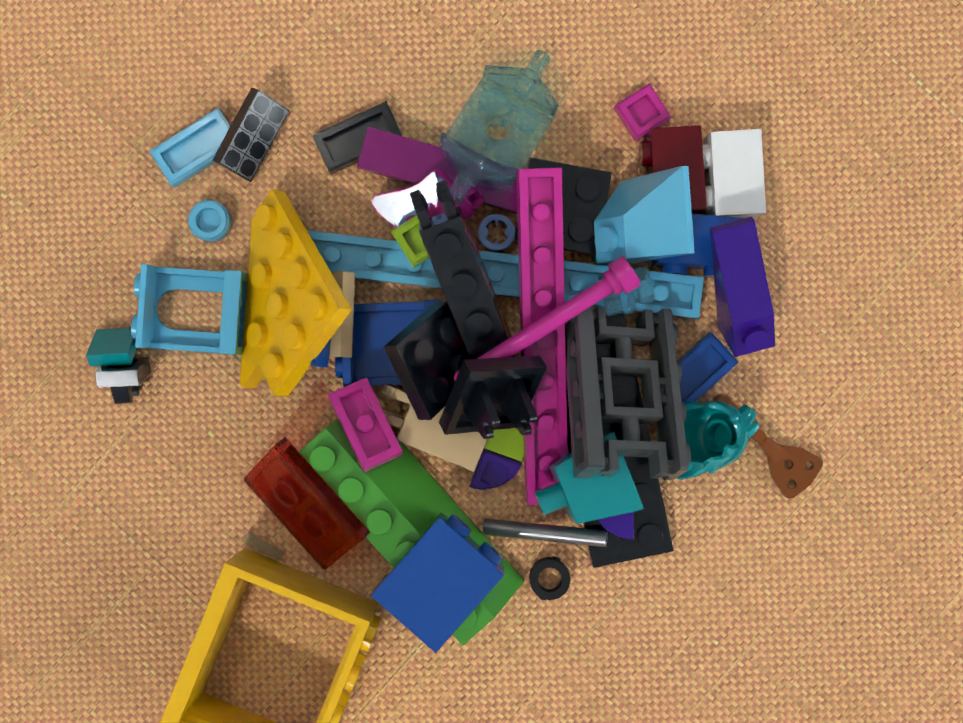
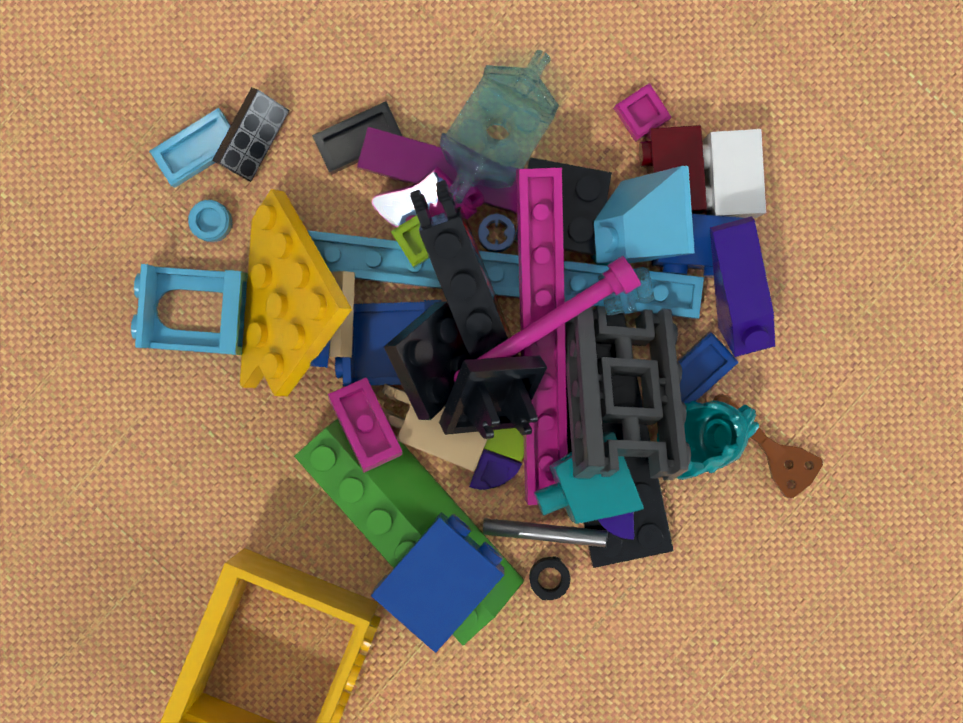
(111, 347): teal tile -> none
(123, 379): black tile -> none
(264, 545): tan leg -> none
(305, 504): clear red tile -> none

